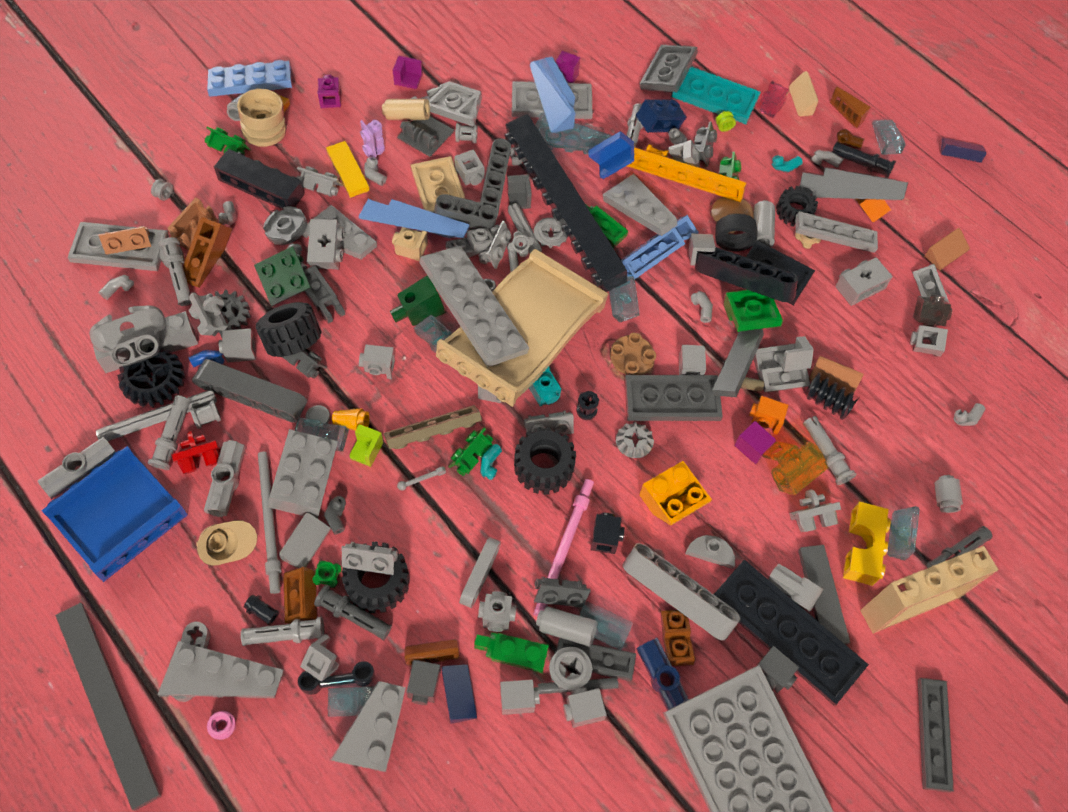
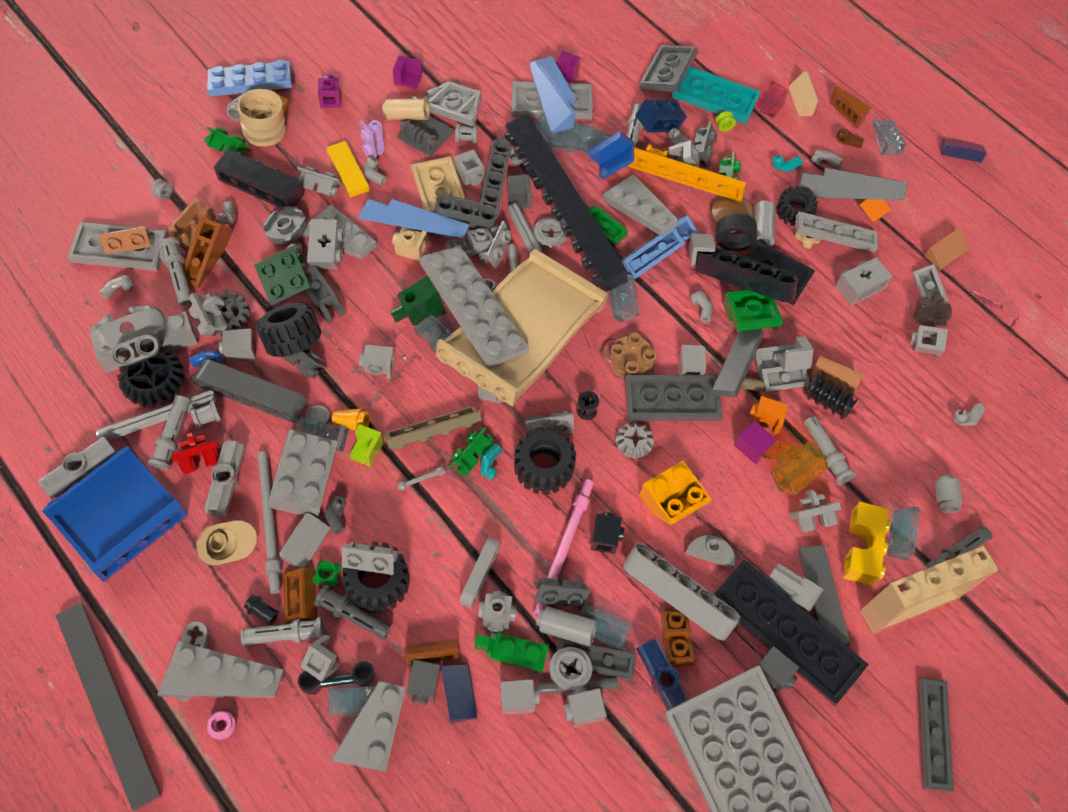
(522, 250): light grey plate -> none
(546, 394): teal brick -> none
(873, 162): black pin -> none

